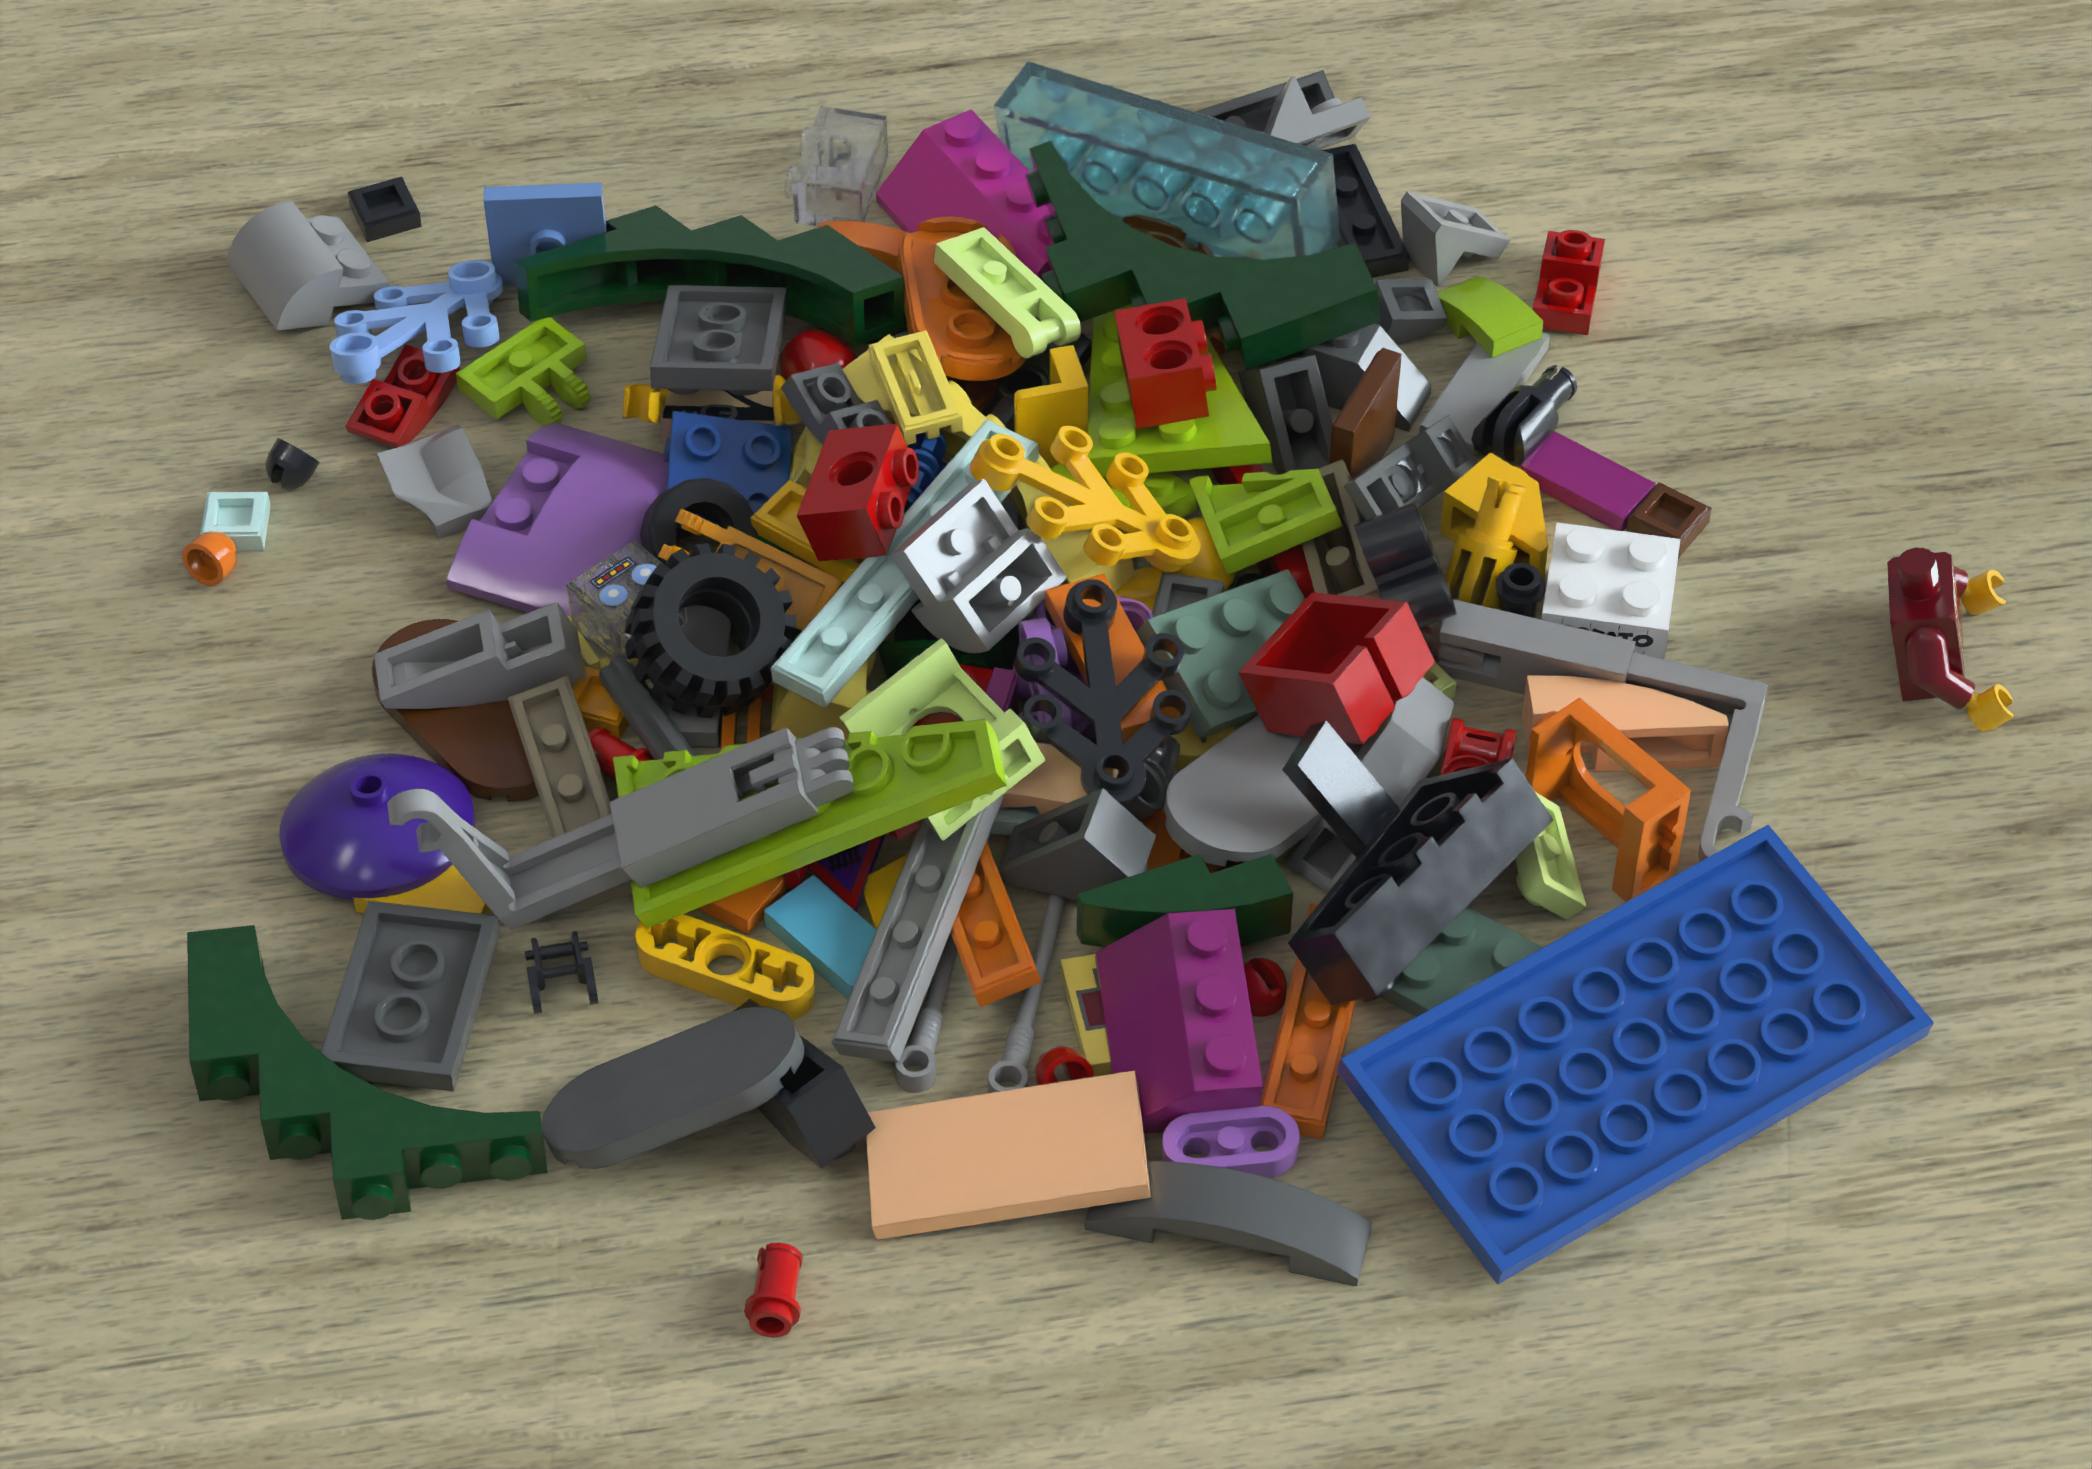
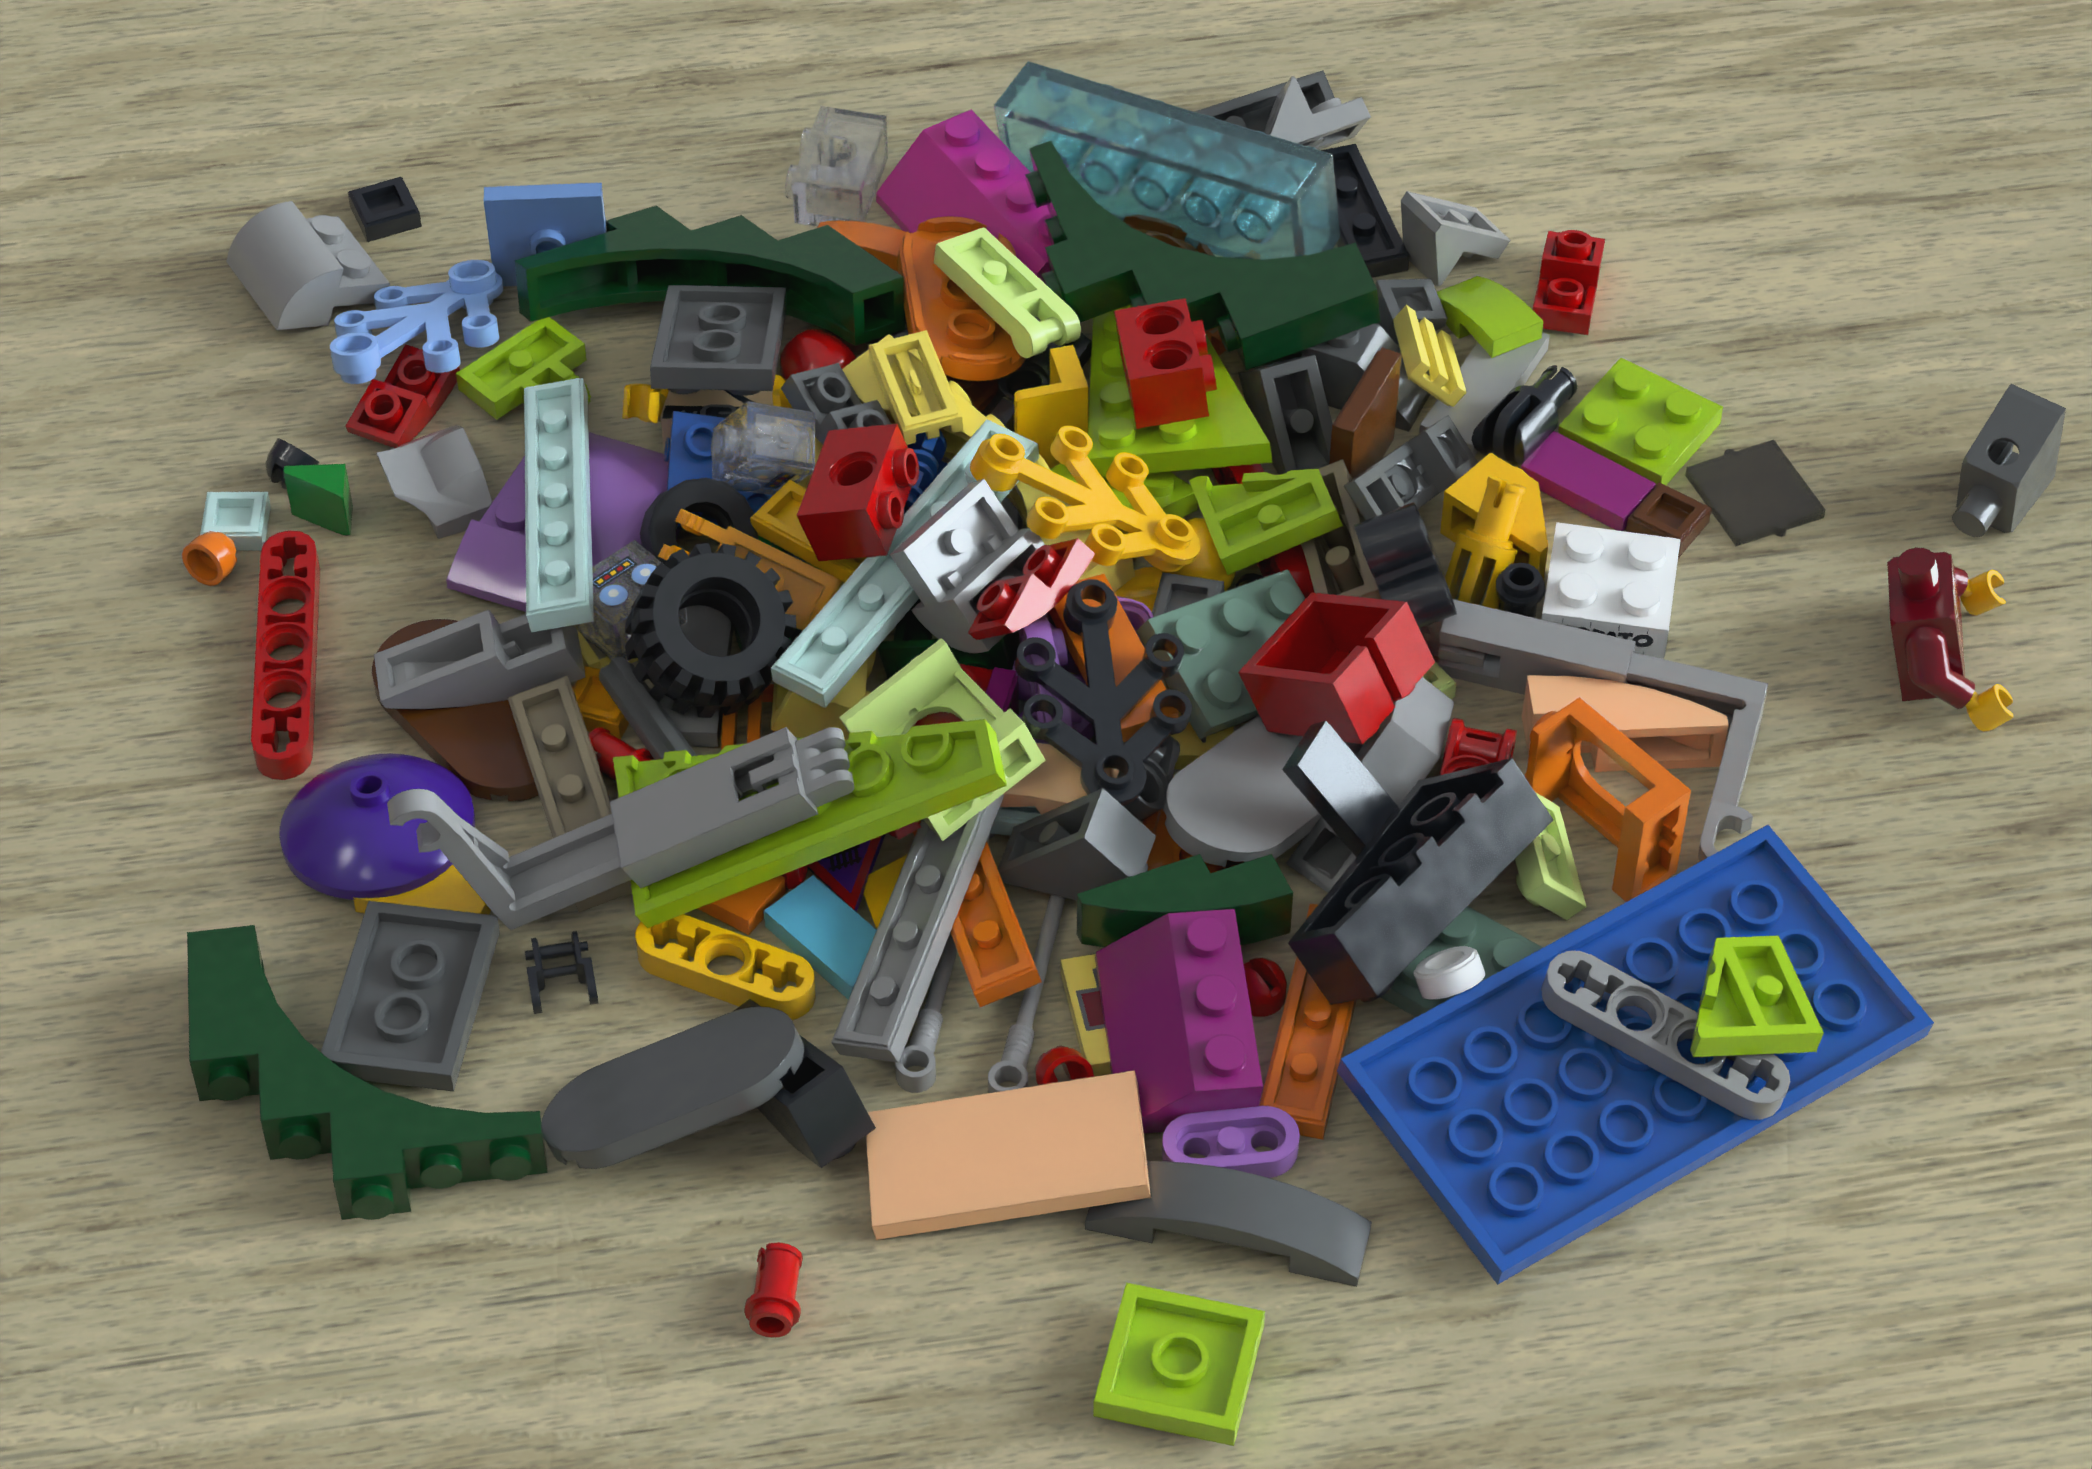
(291, 675): none -> red beam
(321, 495): none -> green slope
(557, 506): none -> light aqua tile
(763, 447): none -> clear head
(1024, 599): none -> red slope
(1179, 1364): none -> lime plate
(1426, 351): none -> light yellow tile
(1449, 972): none -> white tile
(1642, 421): none -> lime plate
(1658, 1044): none -> light grey beam
(1753, 1002): none -> lime wing
(1755, 492): none -> clear smoke piece
(1998, 483): none -> dark grey torso

